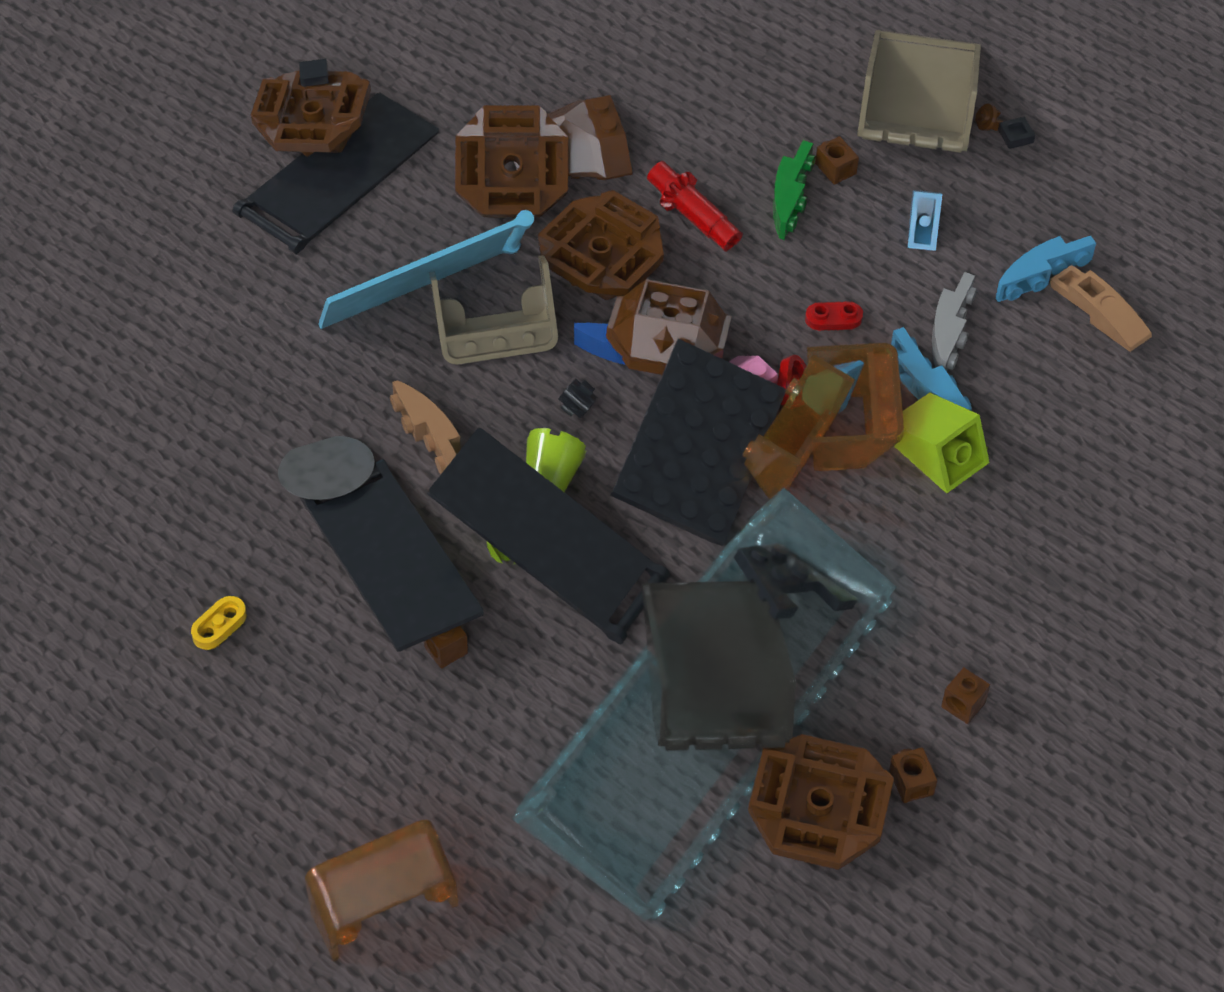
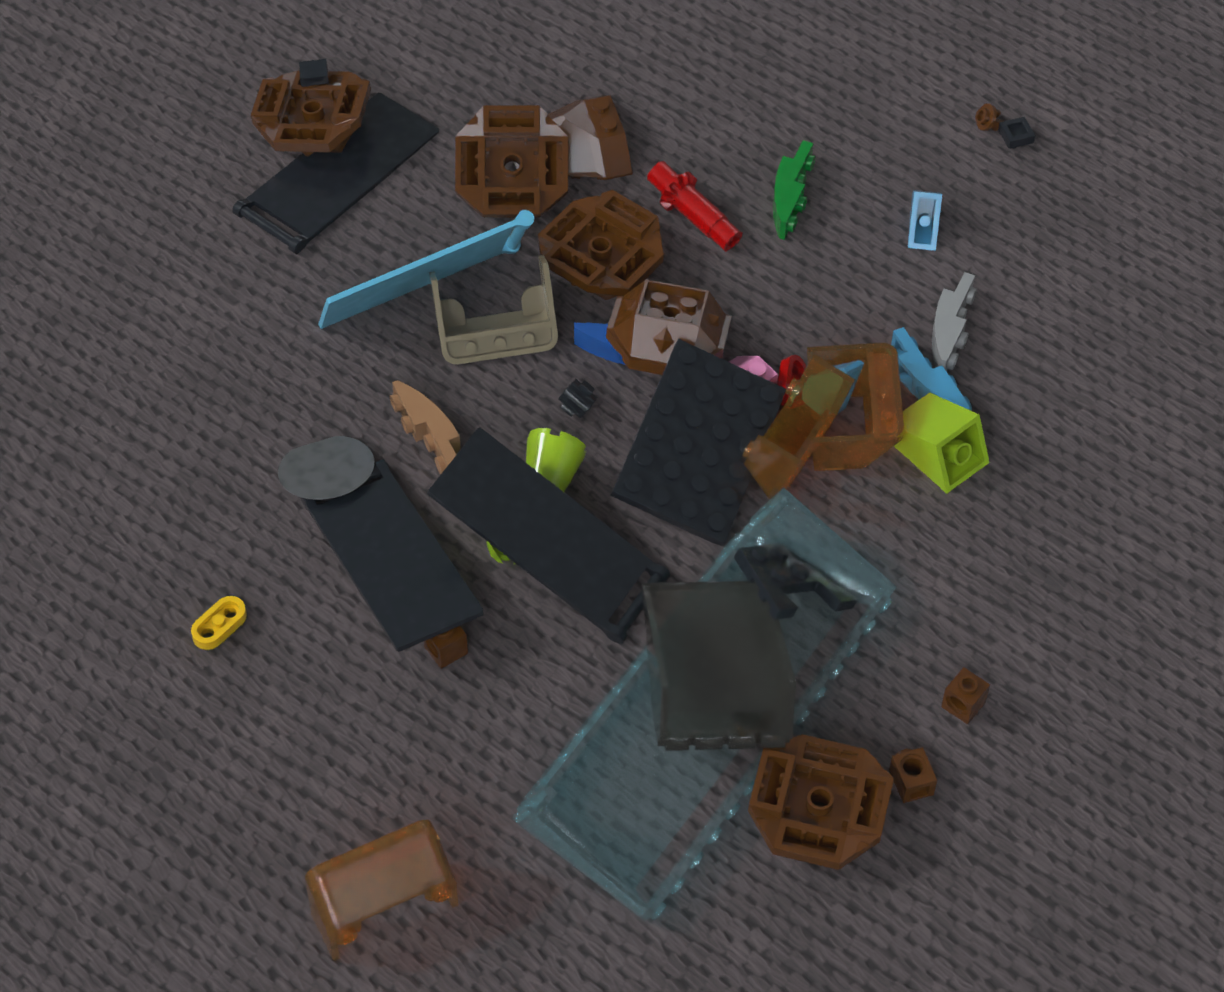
(834, 316): red plate -> none
(836, 160): reddish brown brick -> none
(920, 91): dark tan windscreen -> none
(1034, 268): dark azure slope -> none
(1104, 305): medium nougat slope -> none

